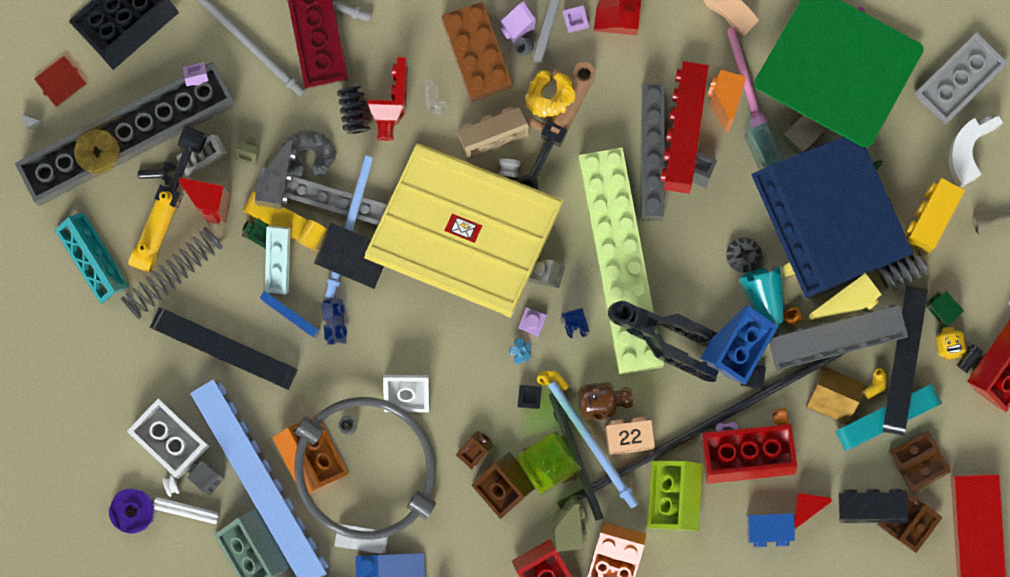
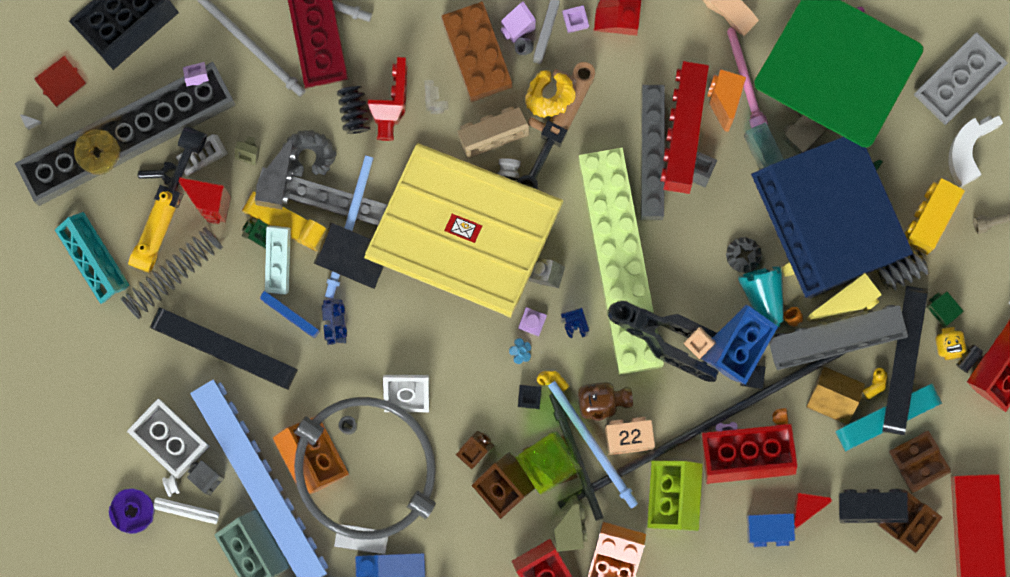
(699, 343): none -> light nougat tile

